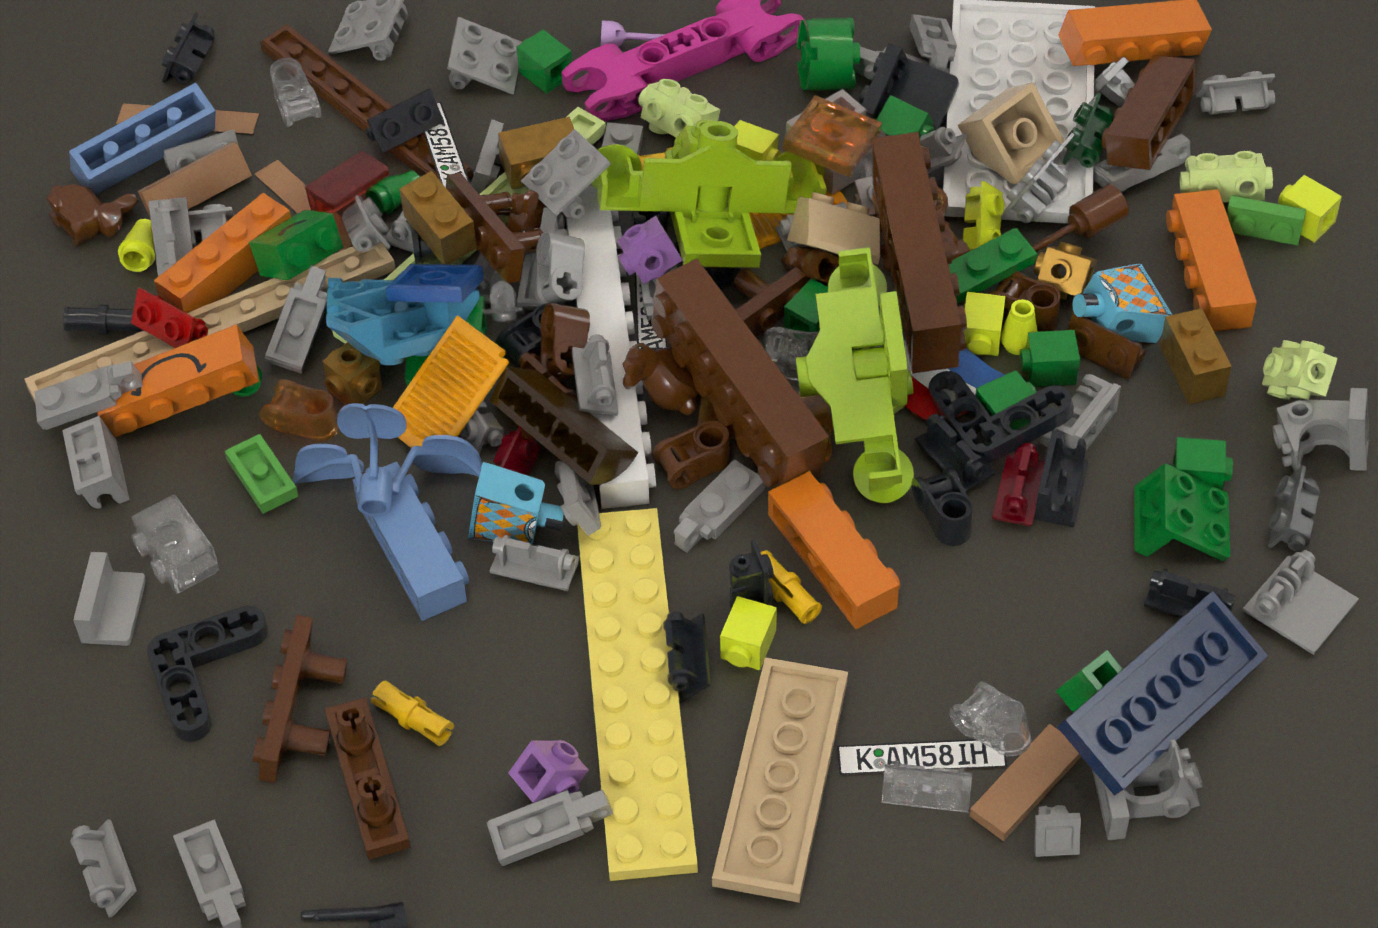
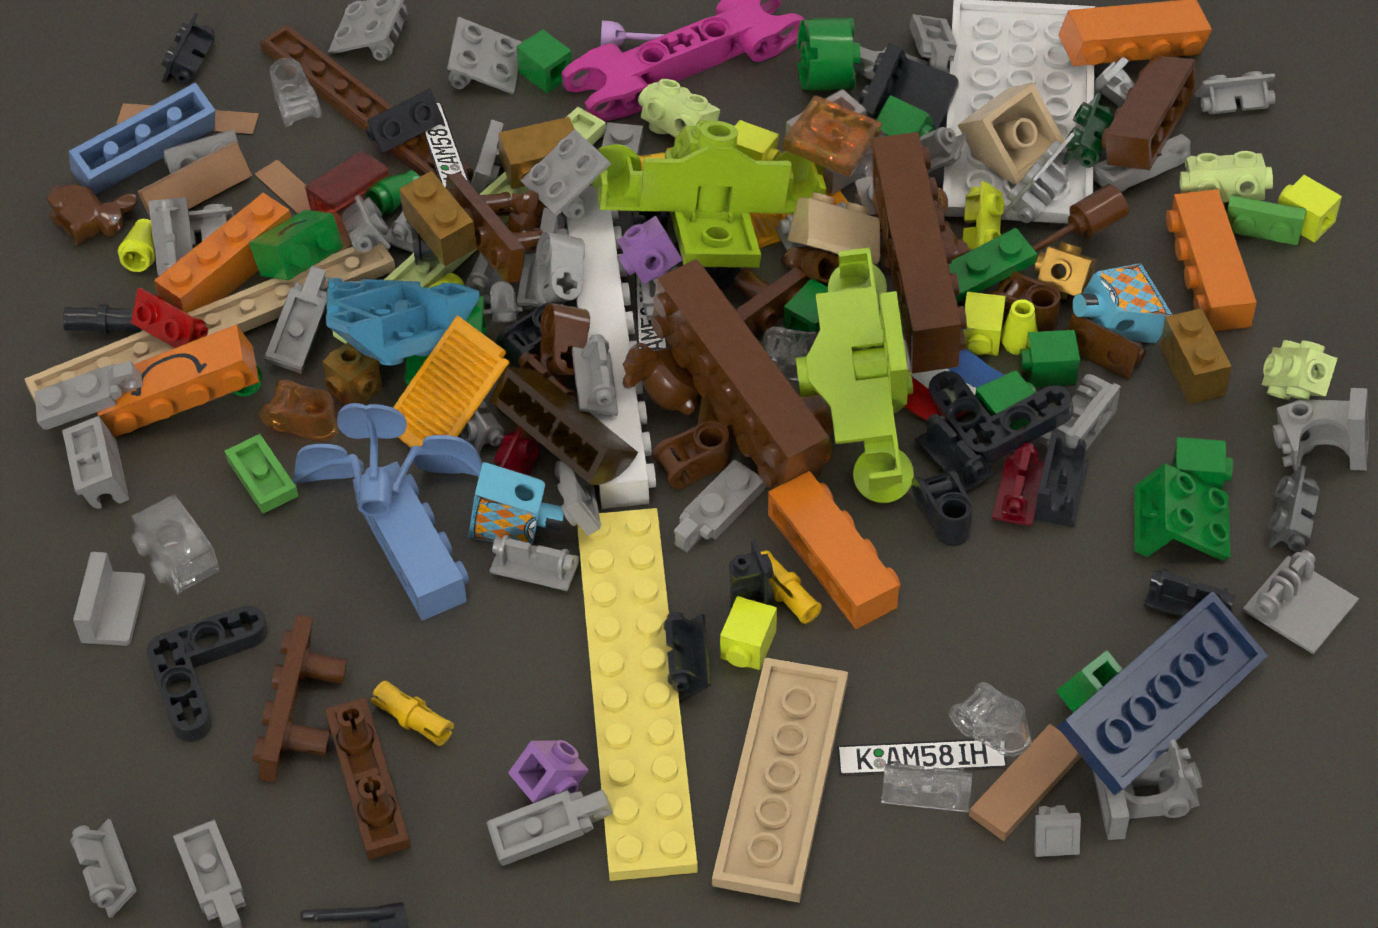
(435, 283): blue tile -> none

